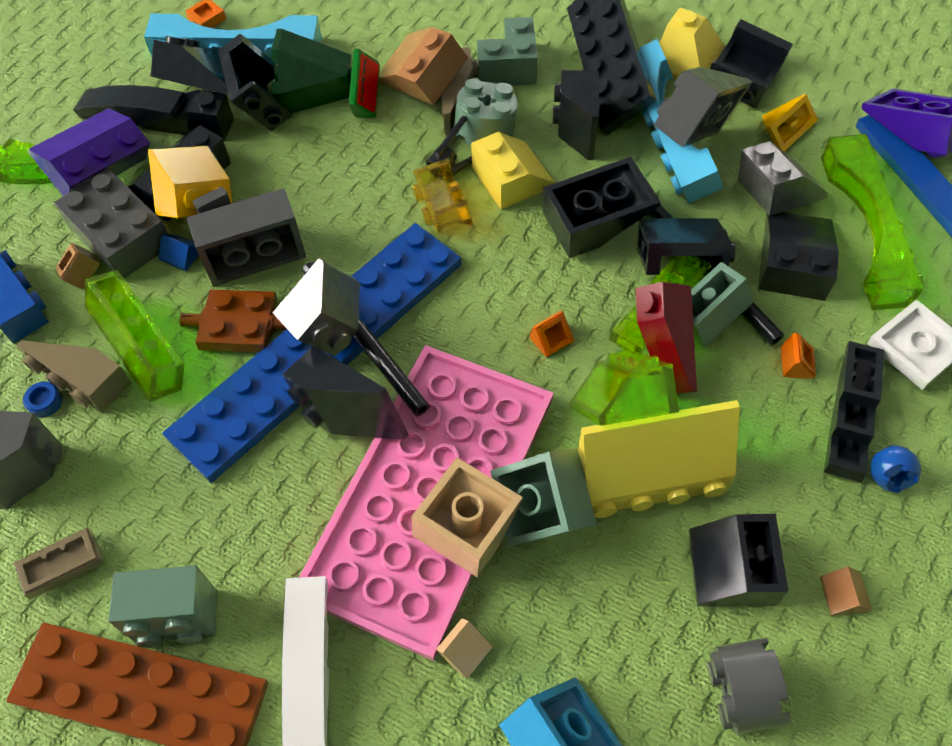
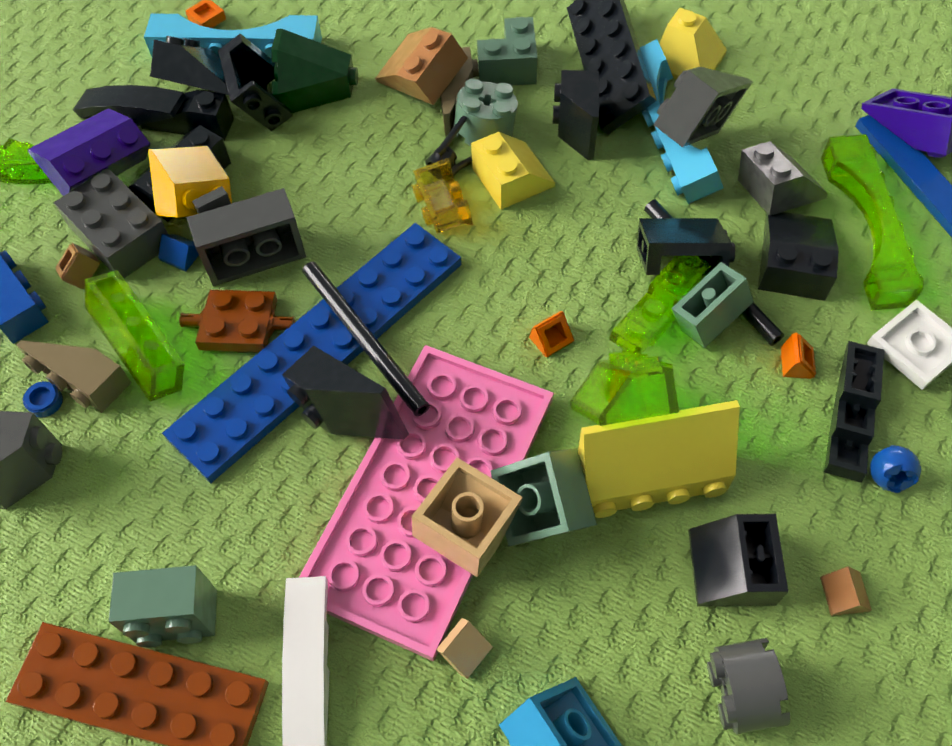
(58, 563): dark tan plate -> none
(322, 308): flat silver slope -> none
(364, 85): slope -> none
(597, 205): black slope -> none
(668, 329): dark red slope -> none
(755, 56): black panel -> none
(790, 121): yellow slope -> none

